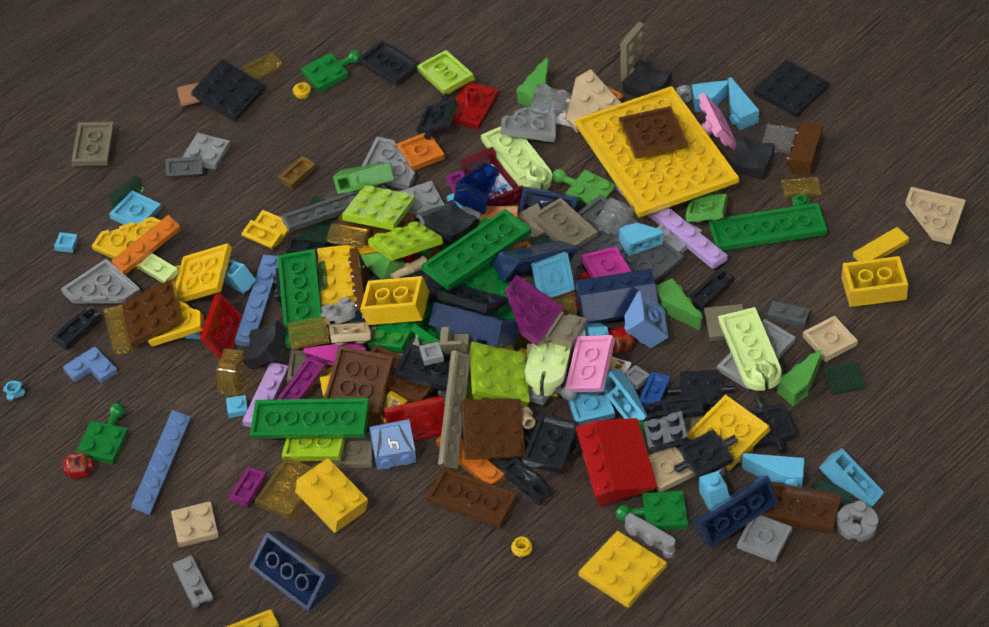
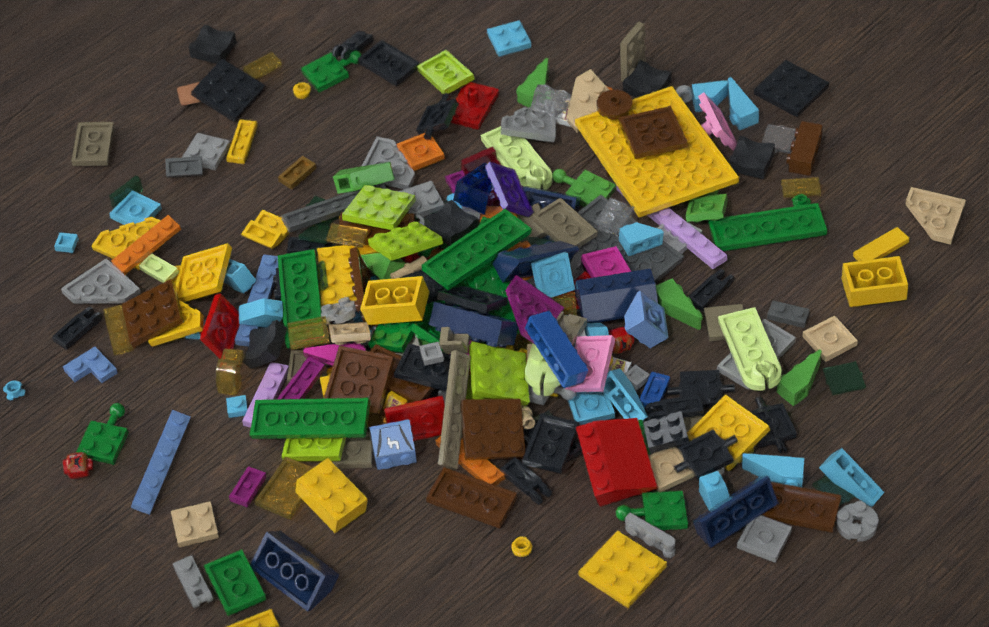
(212, 45): none -> black brick
(234, 582): none -> green plate
(242, 141): none -> yellow tile
(260, 312): none -> medium azure slope
(355, 42): none -> black hinge
(509, 38): none -> medium azure plate
(509, 189): none -> dark purple plate
(556, 349): none -> blue brick
(614, 104): none -> reddish brown plate

